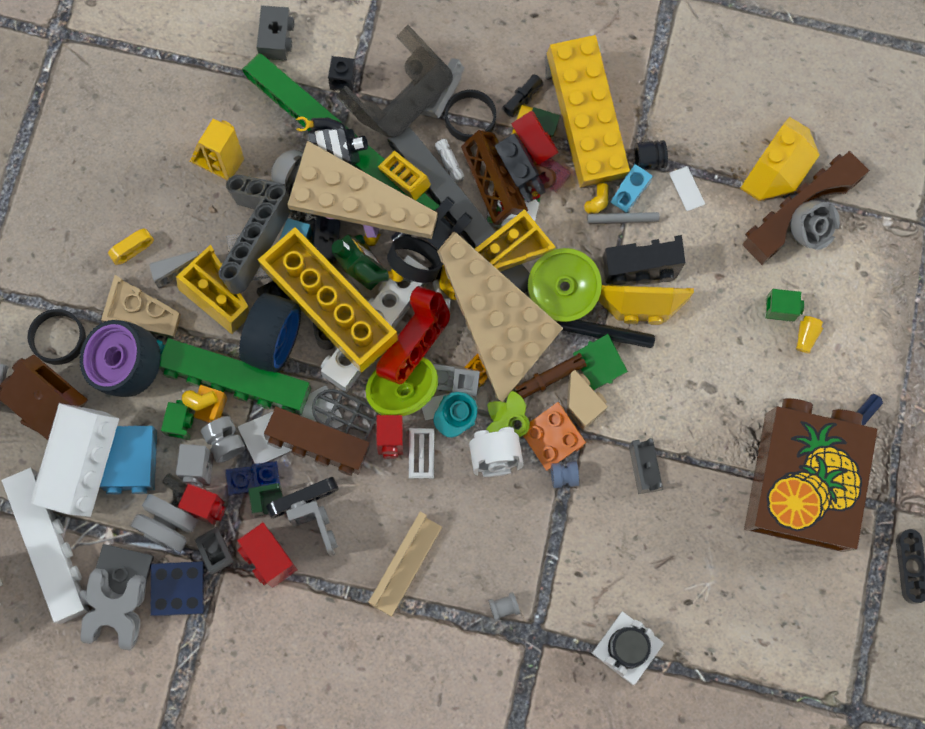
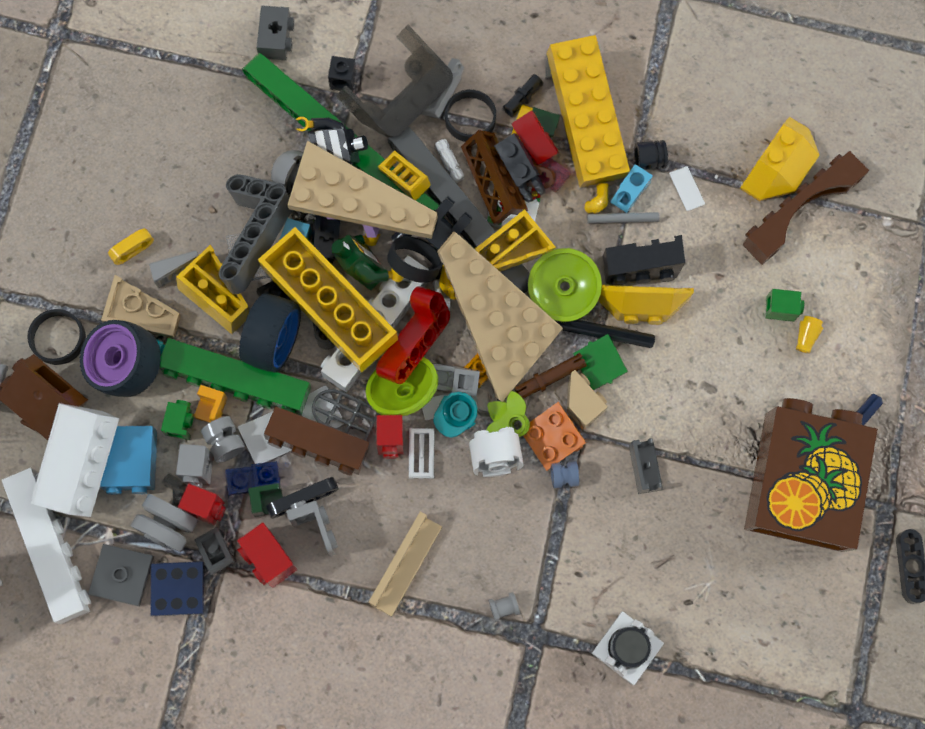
(113, 609): light grey piece -> none
(198, 402): yellow arm -> none
(218, 150): yellow wedge -> none
(814, 224): light grey cylinder -> none

